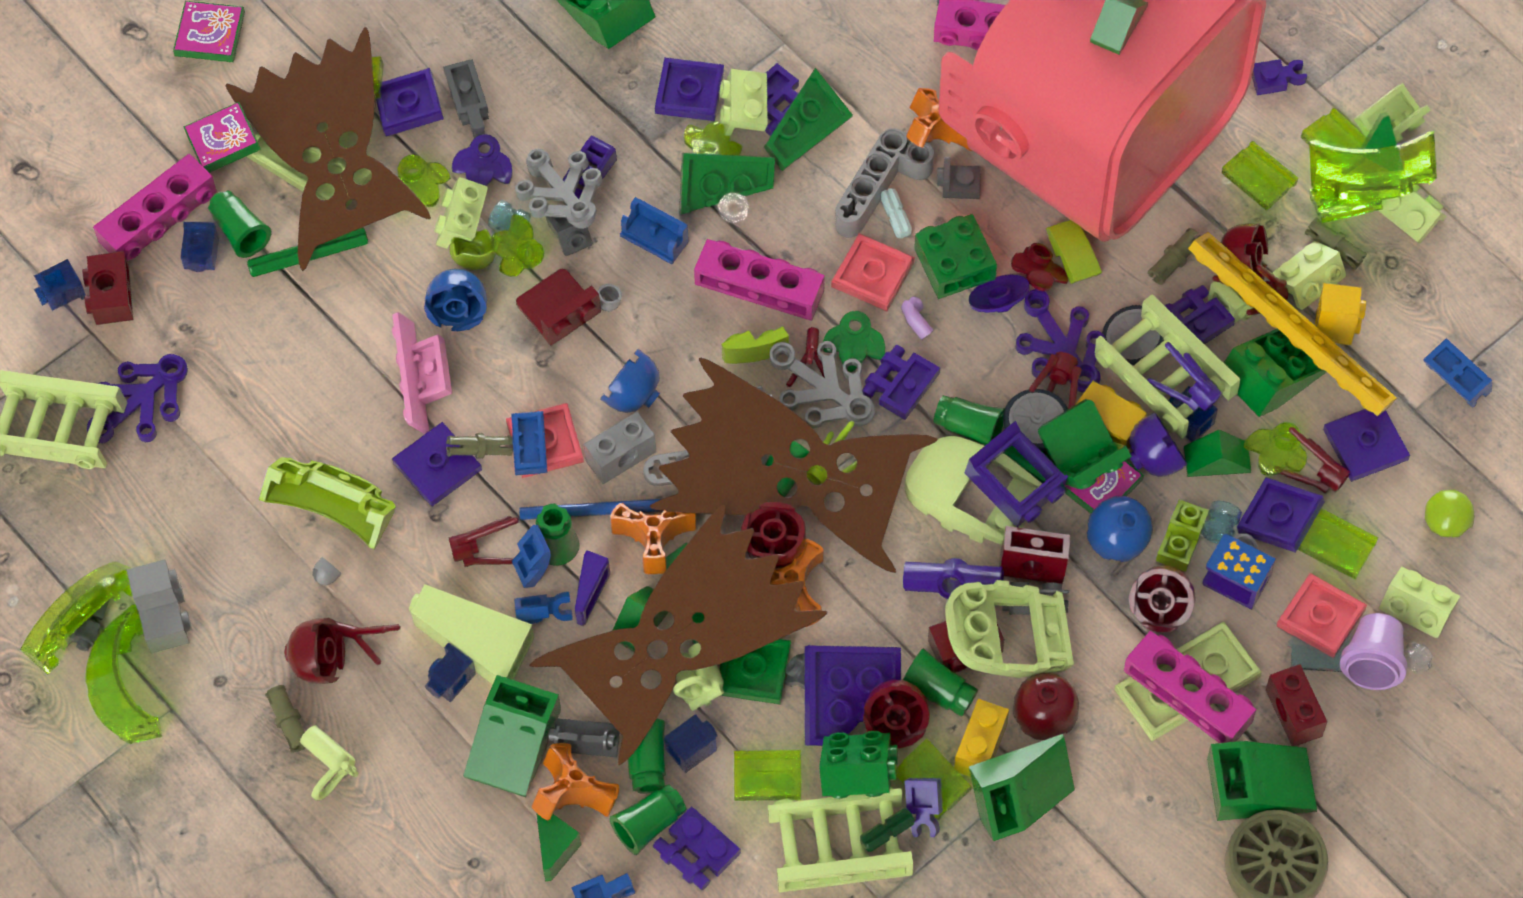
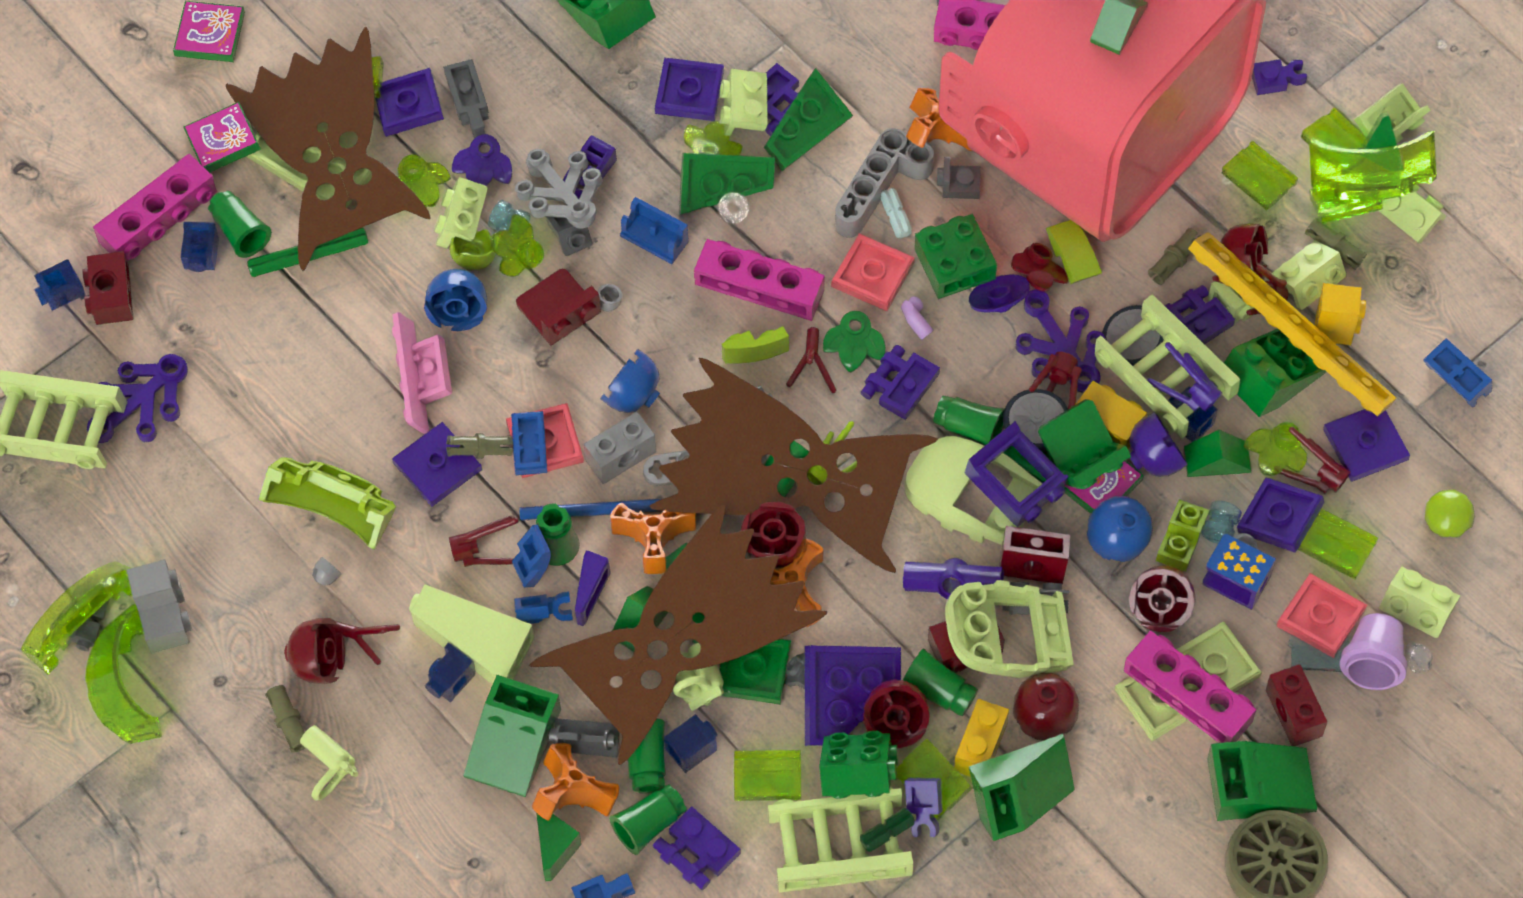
(825, 388): light grey plant -> none

